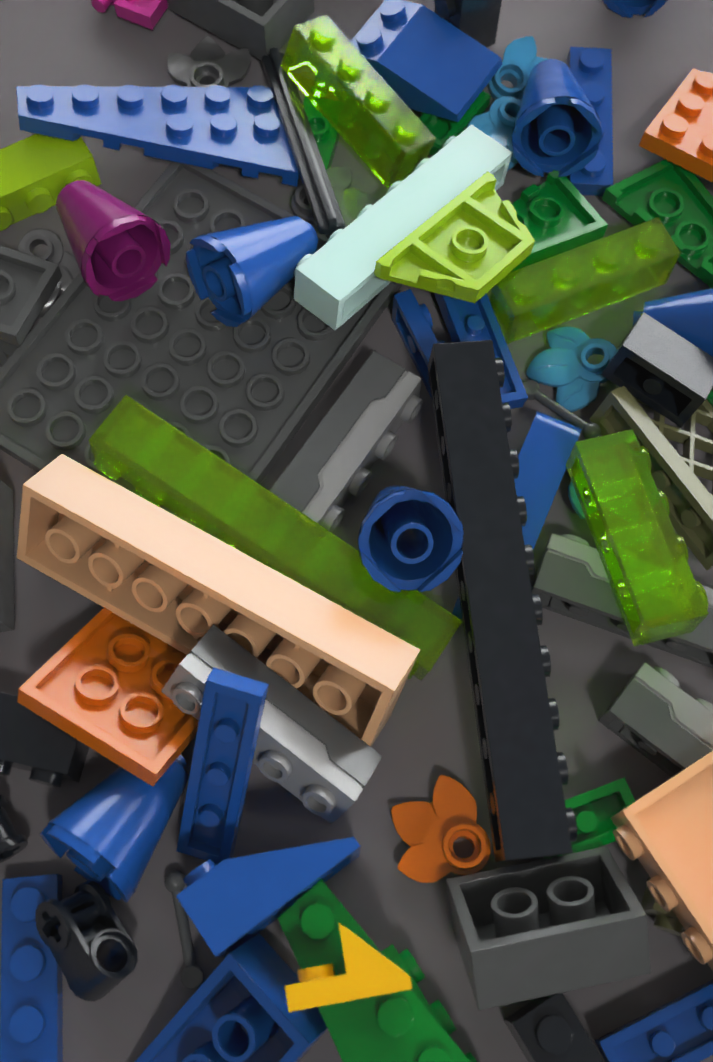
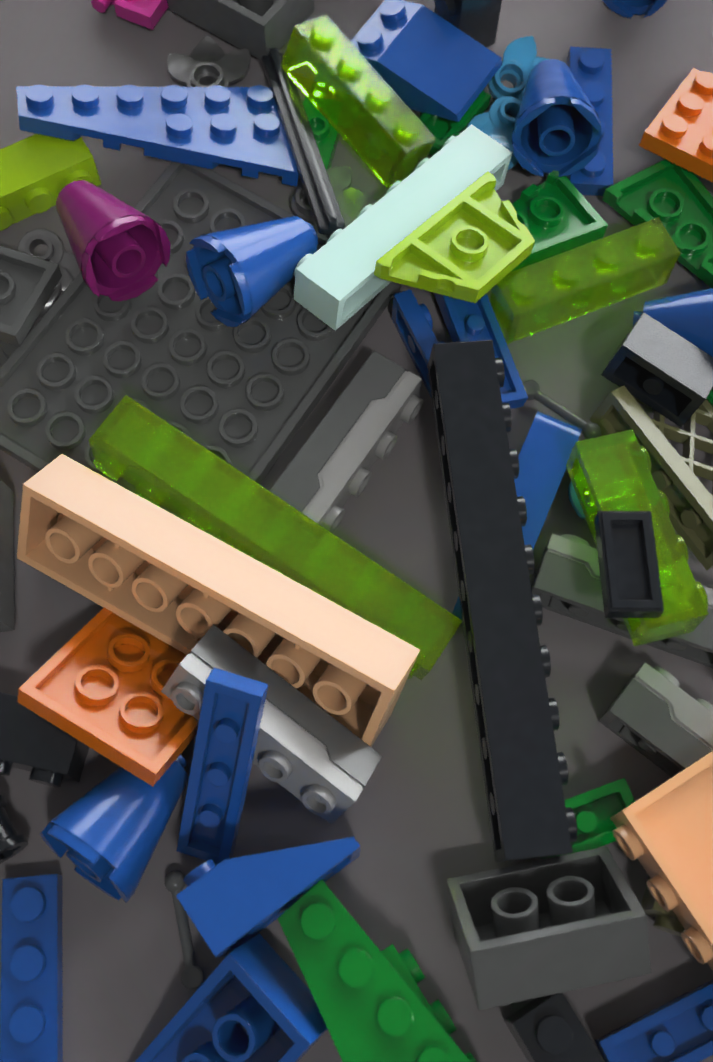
(85, 938): black piece -> none
(366, 976): yellow slope -> none
(410, 539): blue cone -> none
(434, 827): orange plate -> none
(567, 366): dark azure plate -> none
(628, 564): none -> black tile

